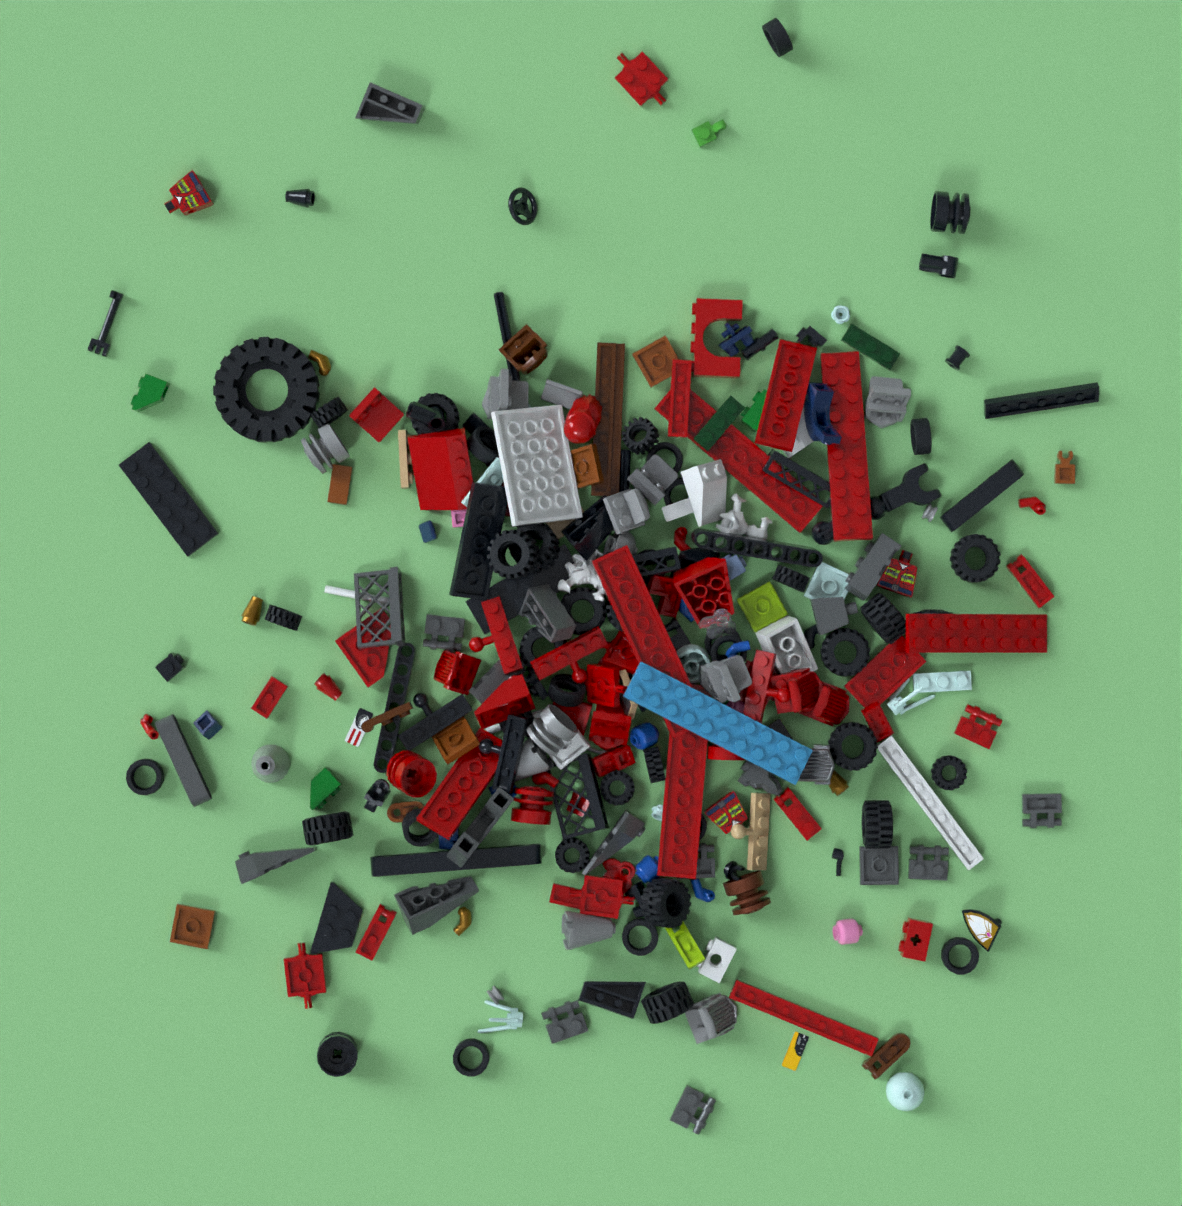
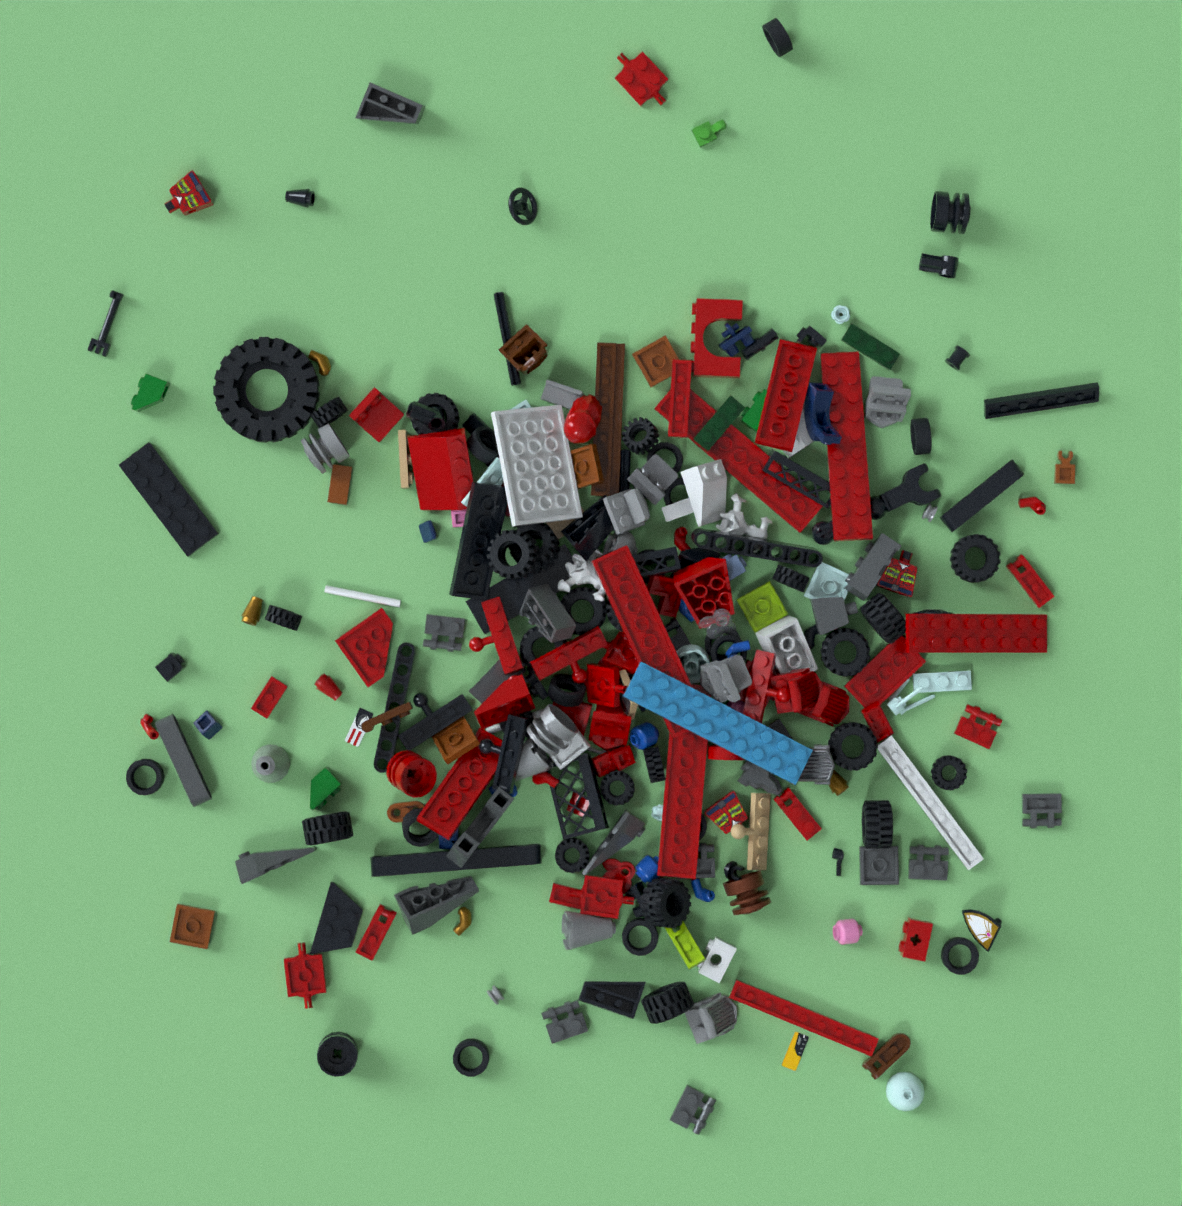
(377, 795): black hips -> none
(396, 608): dark grey fence -> none
(456, 671): red piece -> none
(504, 394): light grey piece -> none
(513, 1019): light aqua plant -> none
(532, 805): red wheel -> none

